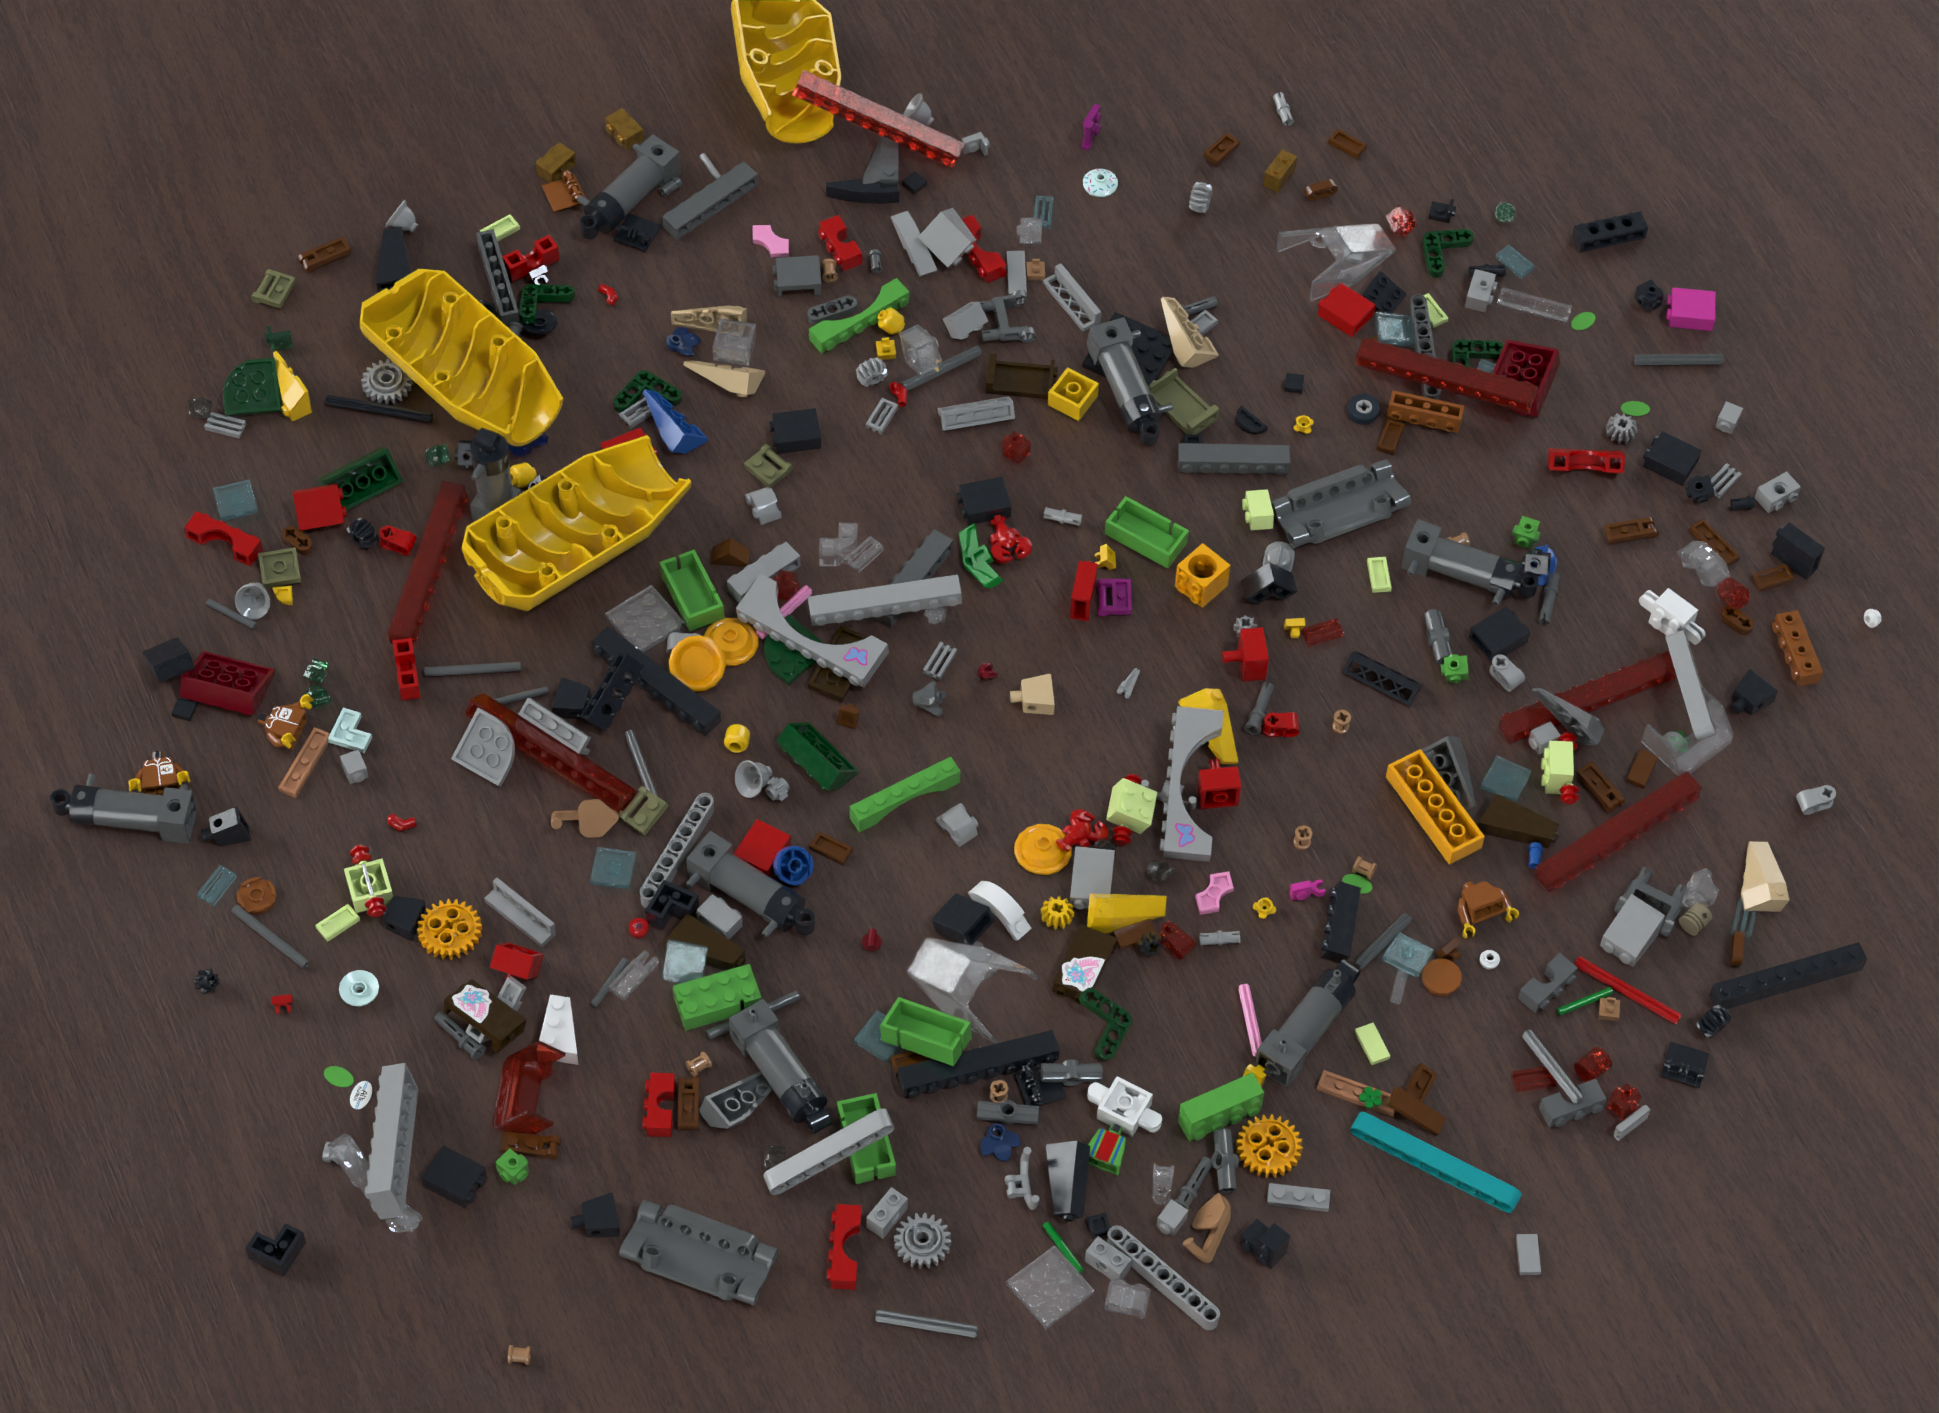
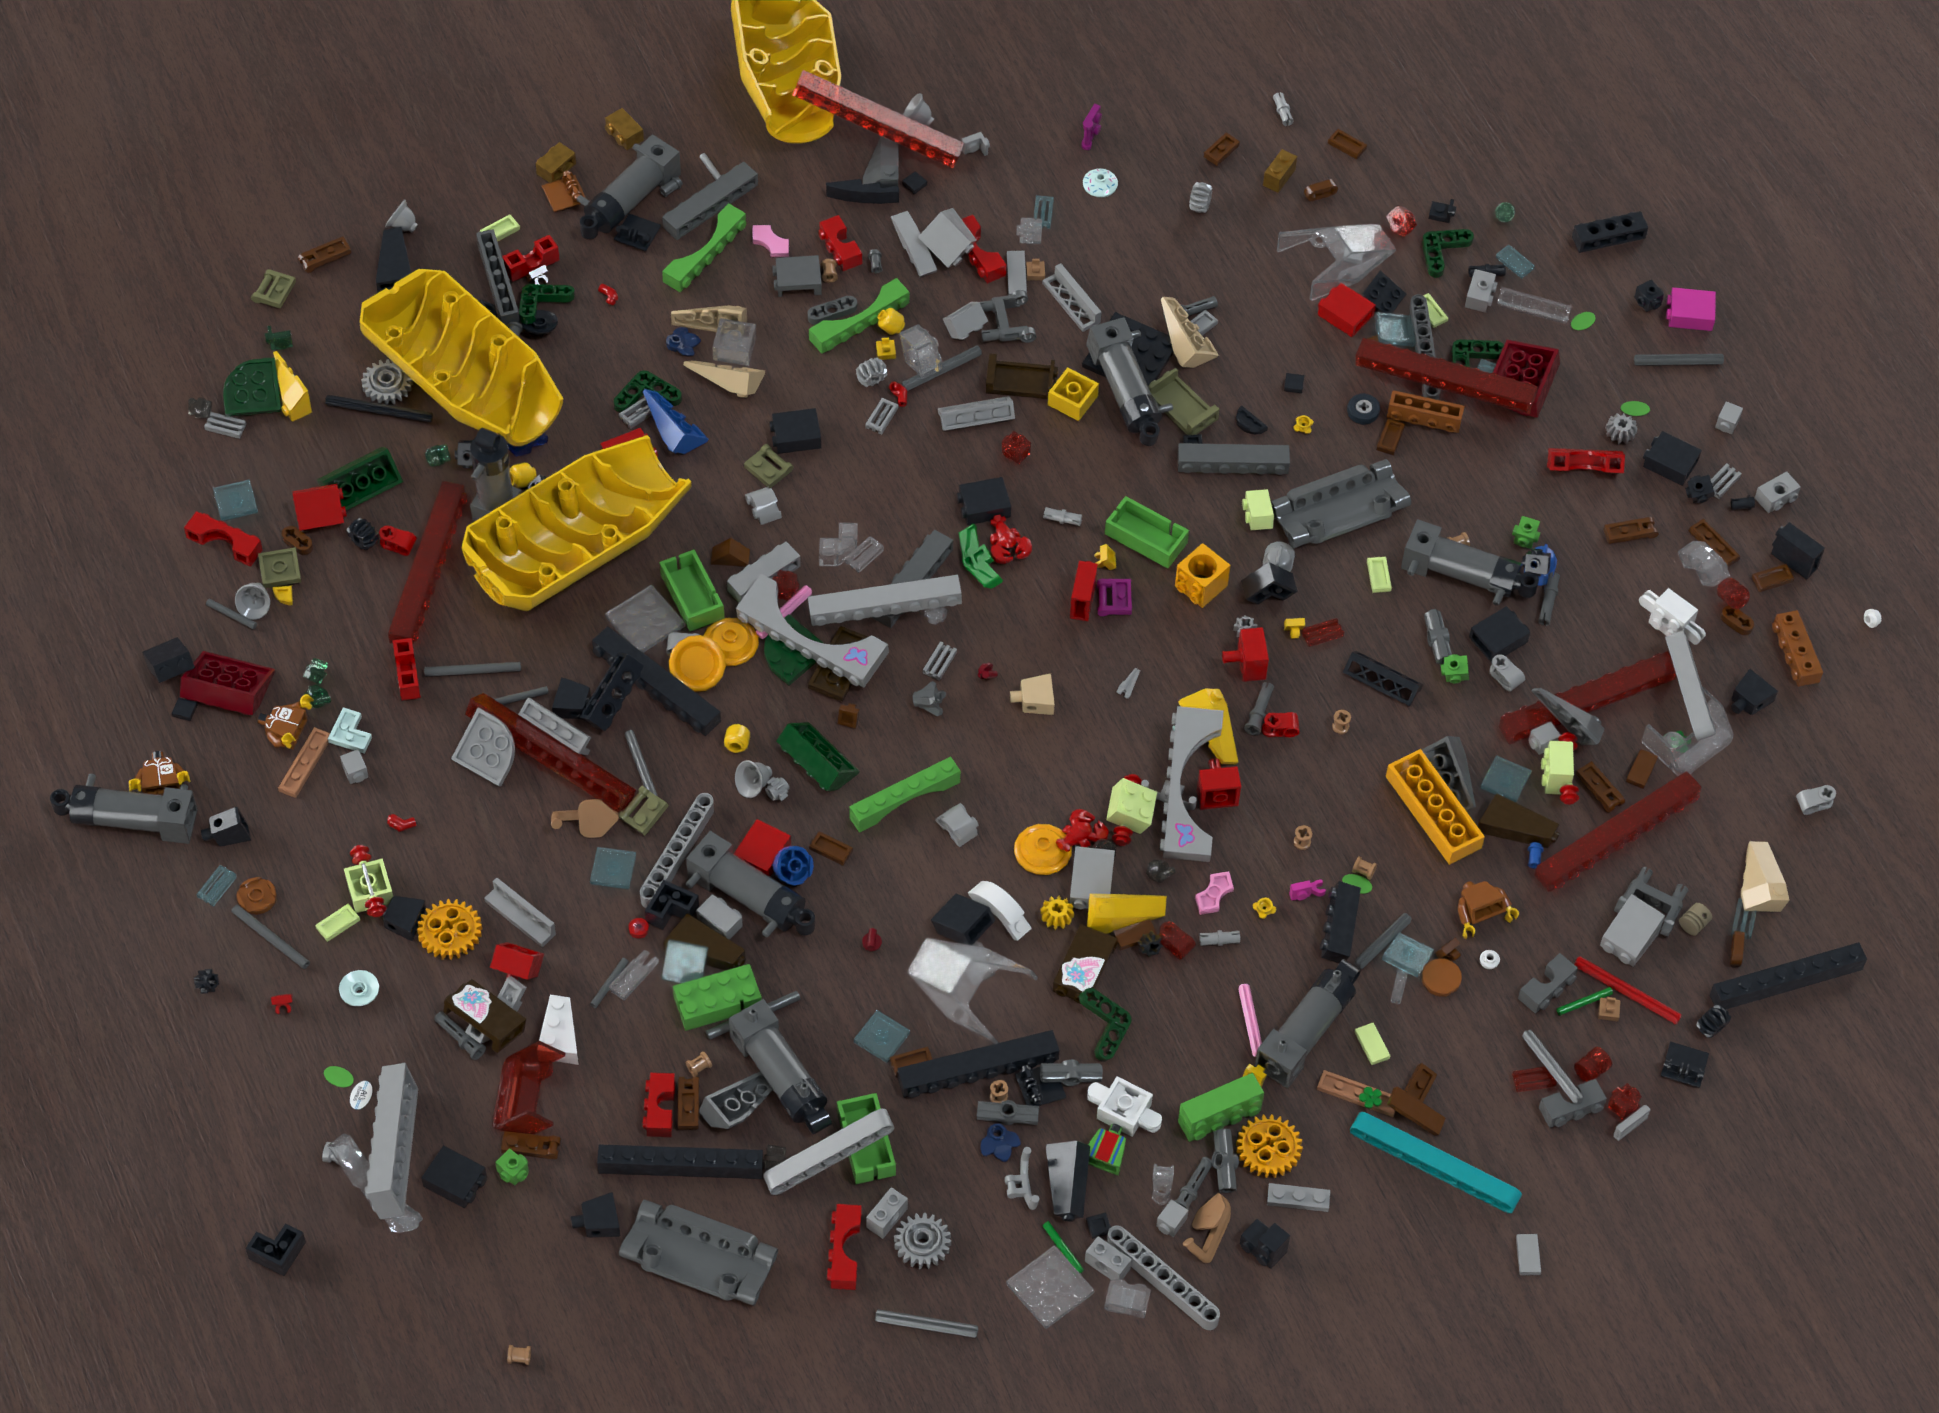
(680, 1161): none -> black brick
(684, 270): none -> bright green arch
(926, 1031): bright green piece -> none
(1700, 889): clear brick -> none

